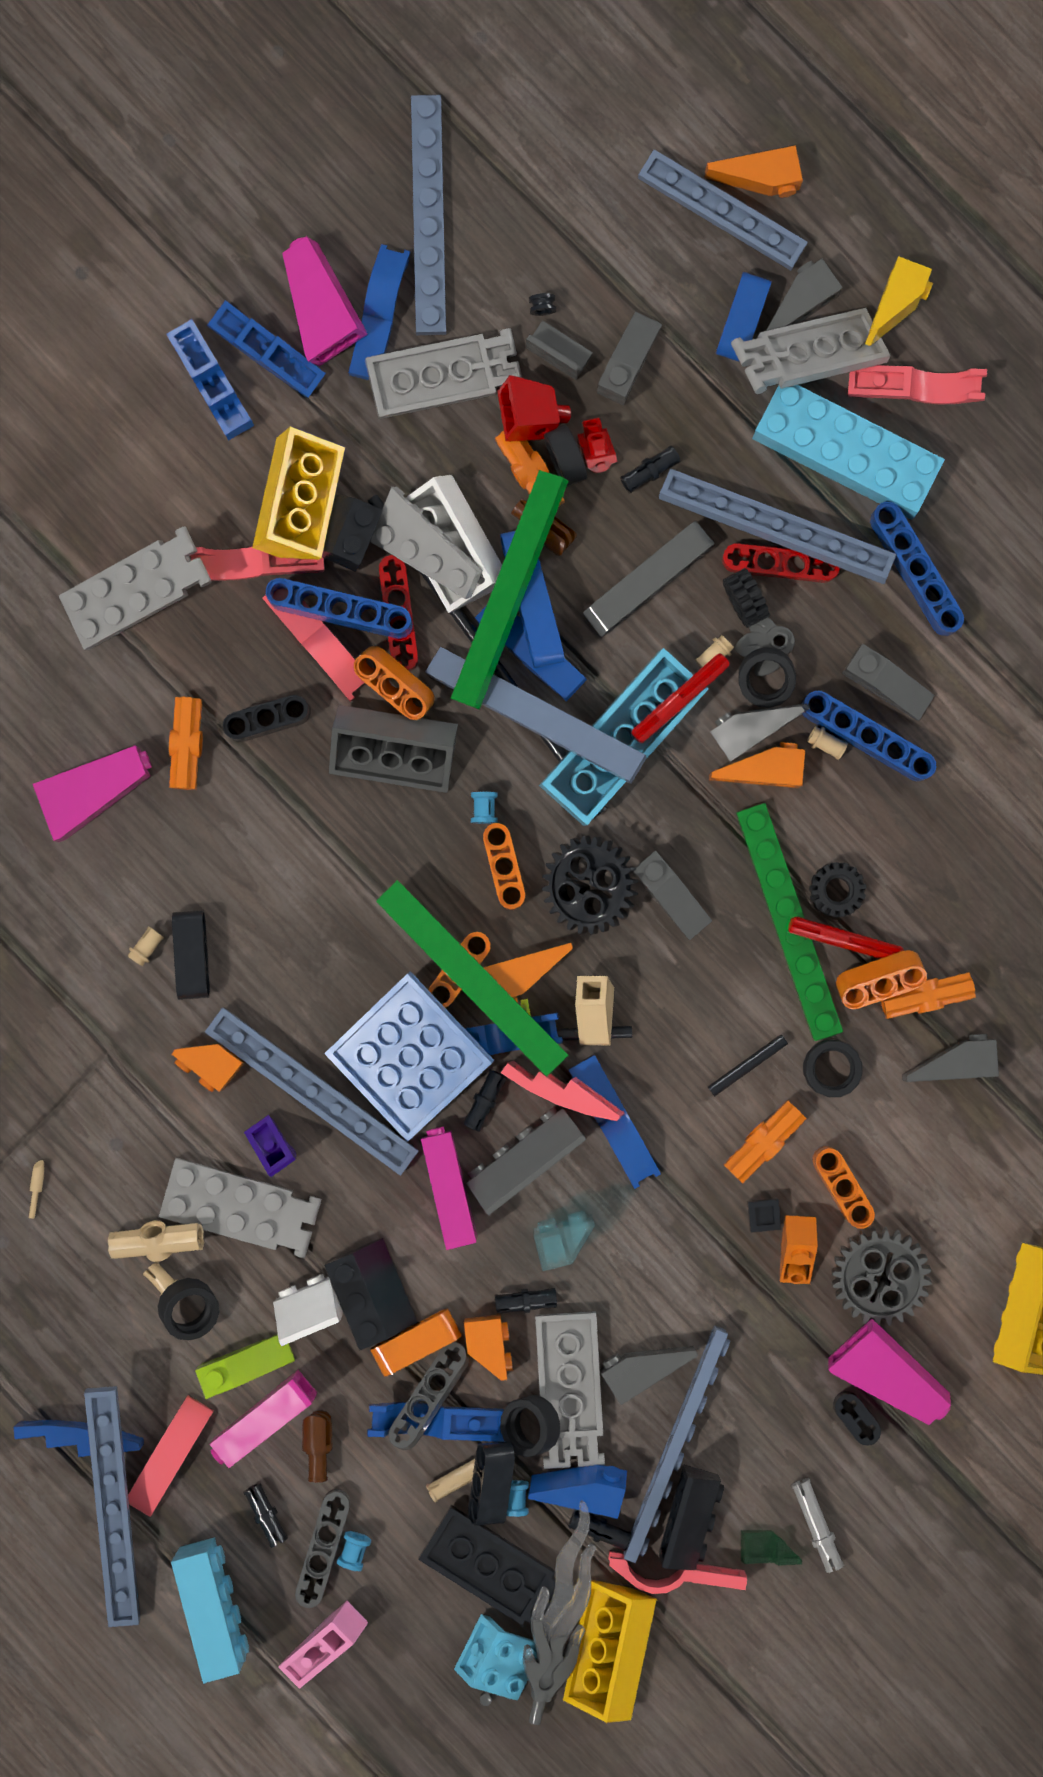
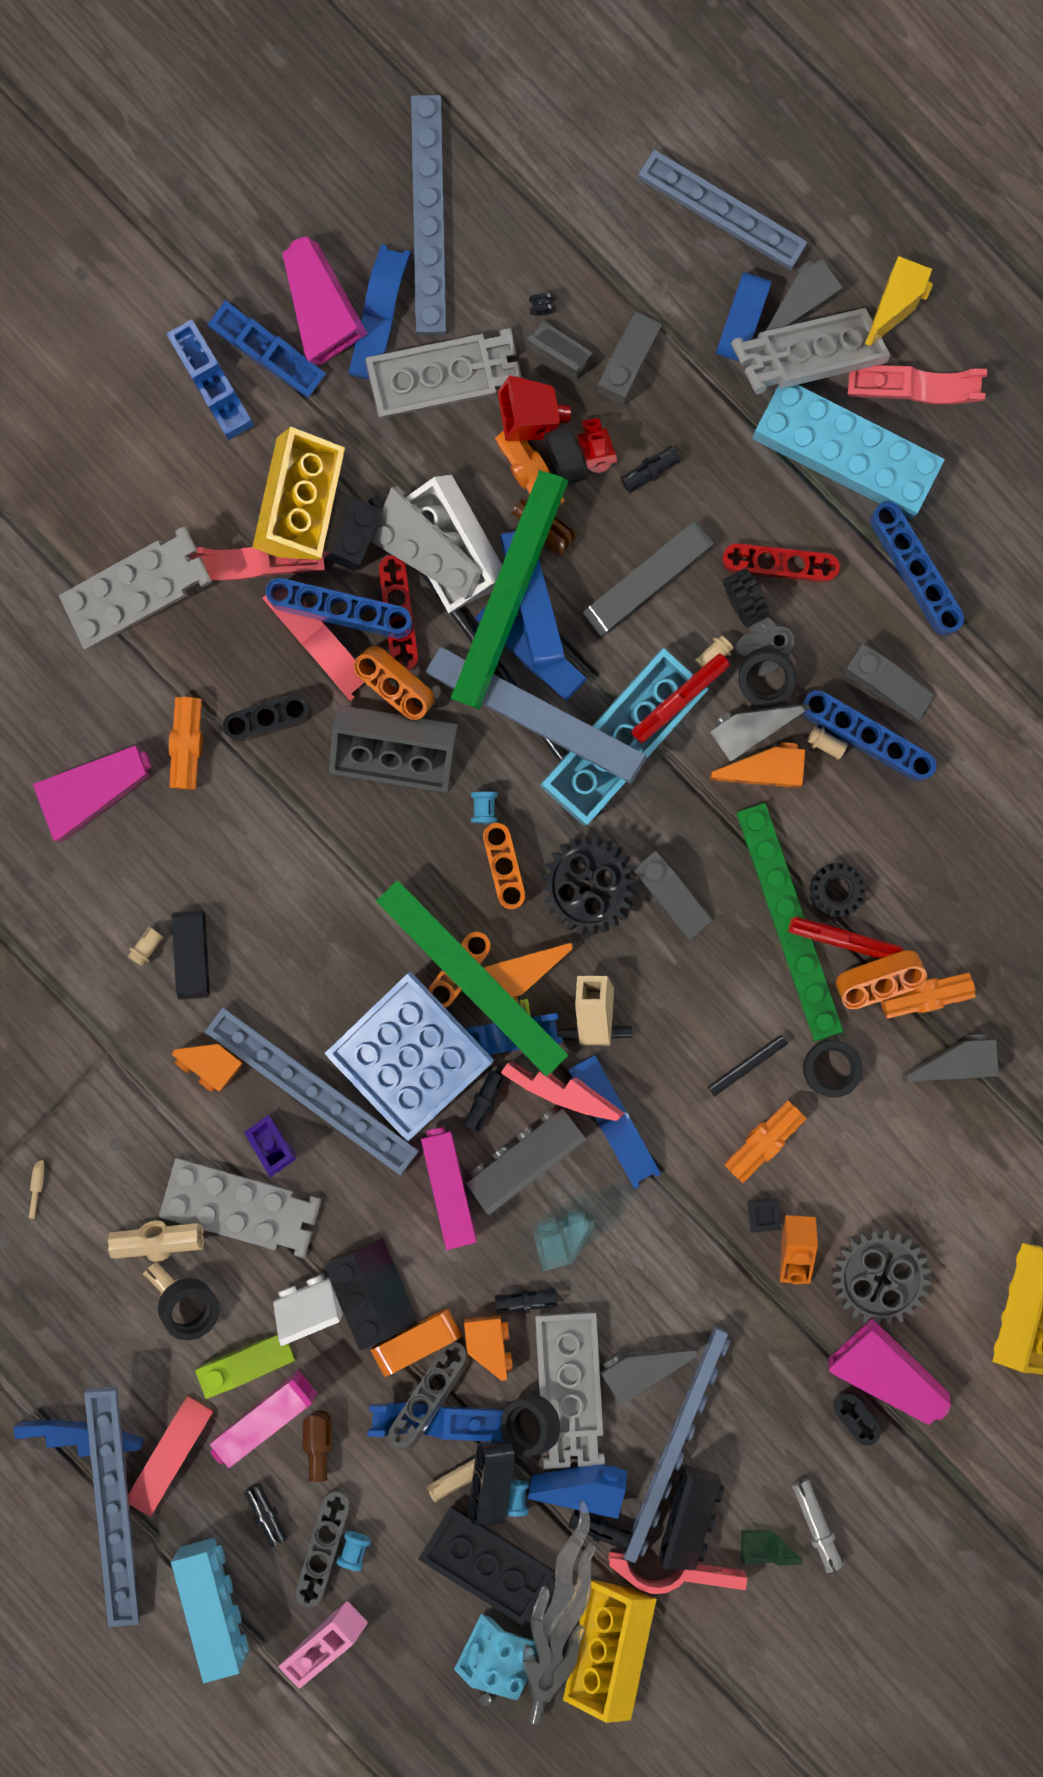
(763, 172): orange slope -> none
(777, 526): sand blue plate -> none
(854, 1197): orange beam -> none

